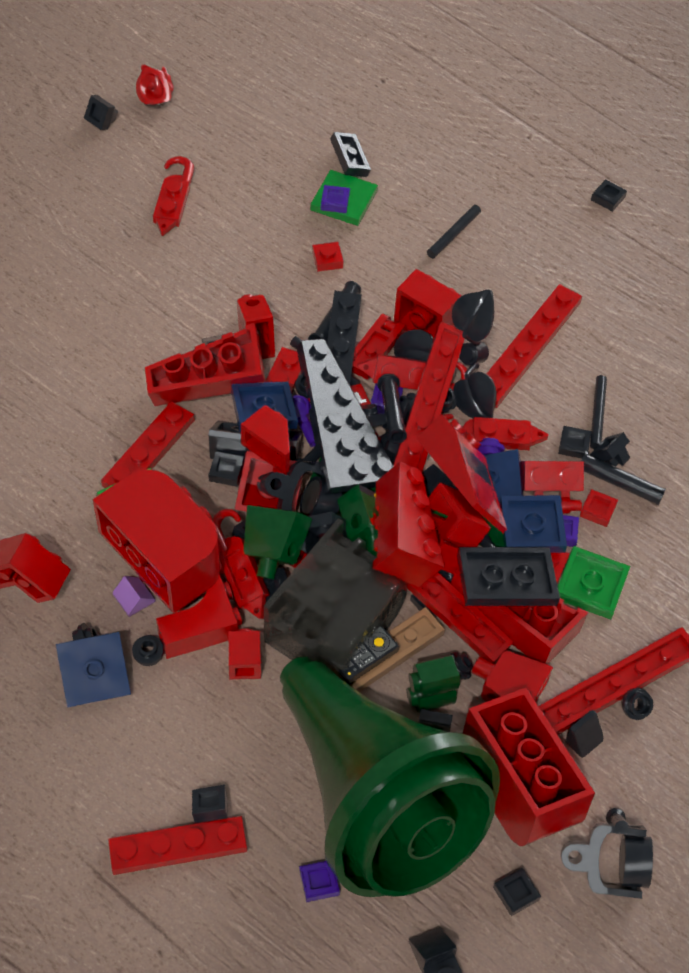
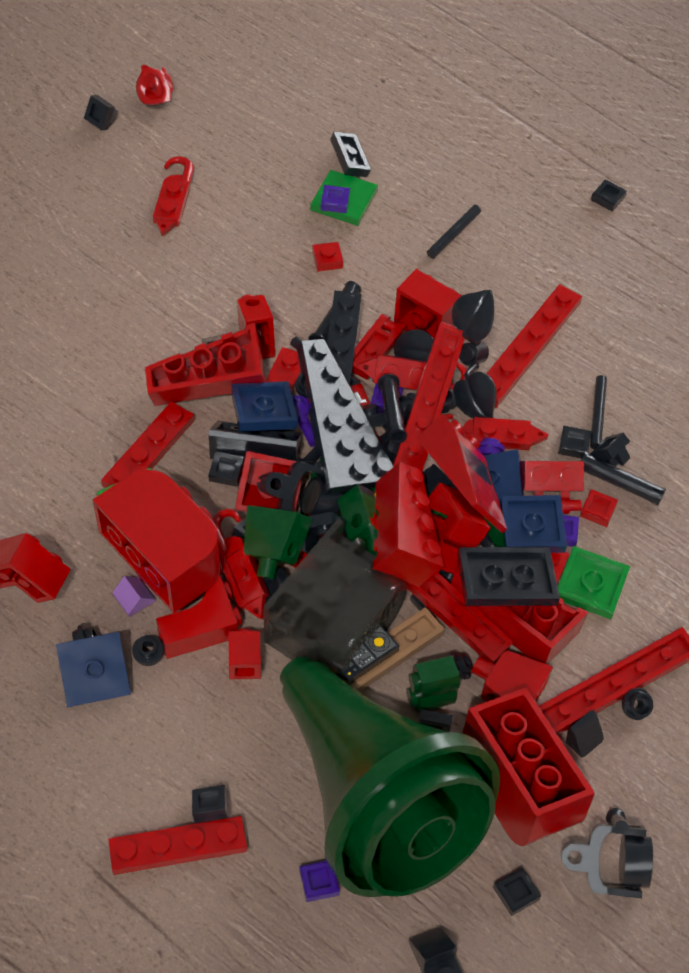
(268, 437): red slope -> none

